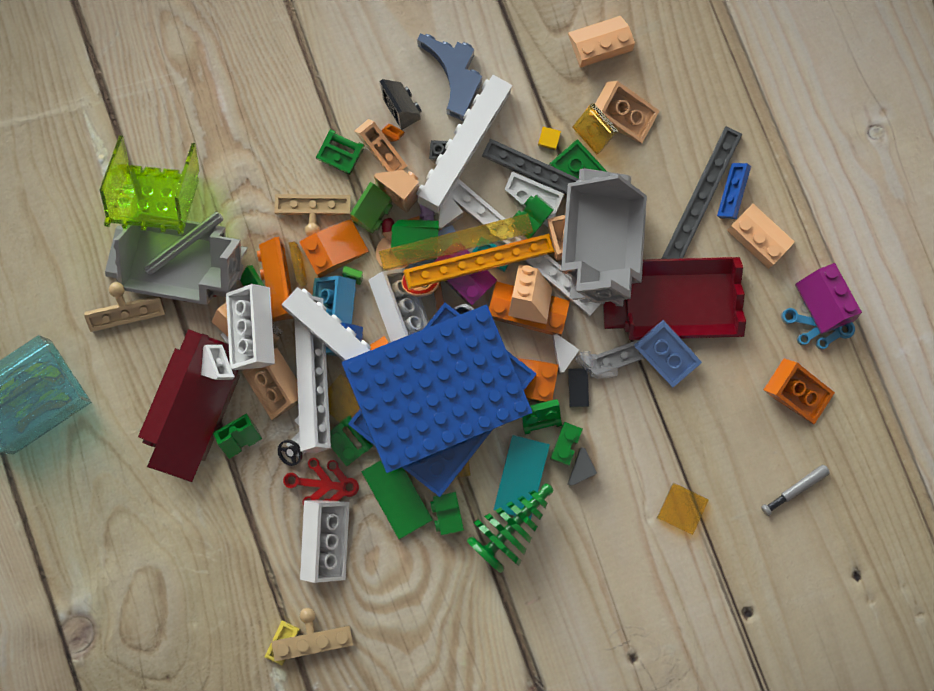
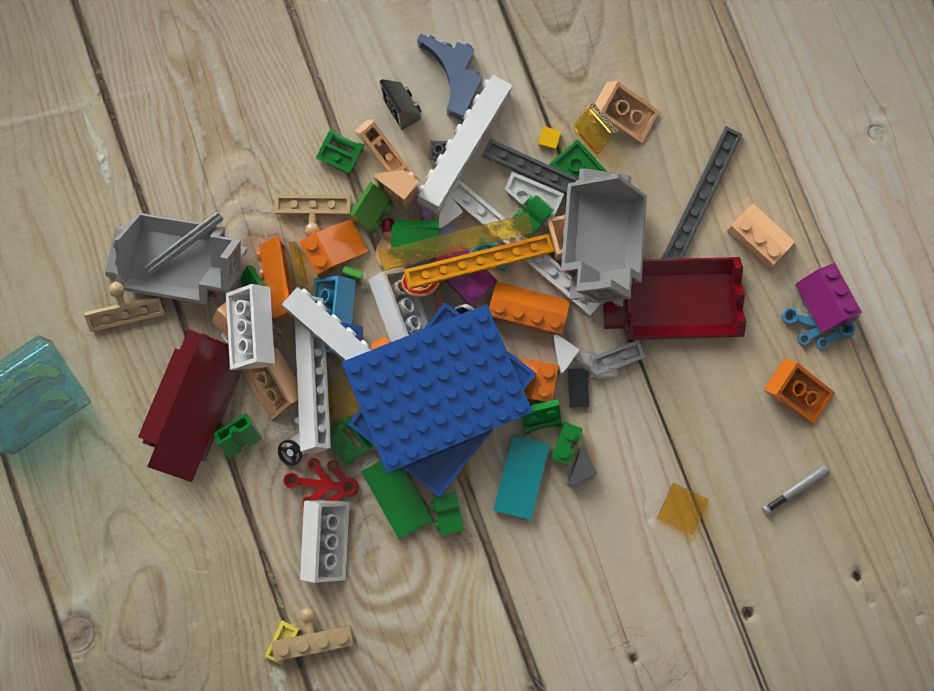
(148, 195): clear neon green windscreen -> none
(215, 363): white slope -> none
(392, 133): orange slope -> none
(514, 524): green plant -> none
(530, 295): light nougat slope -> none
(601, 41): light nougat slope -> none
(667, 353): medium blue plate -> none
(734, 191): blue plate -> none

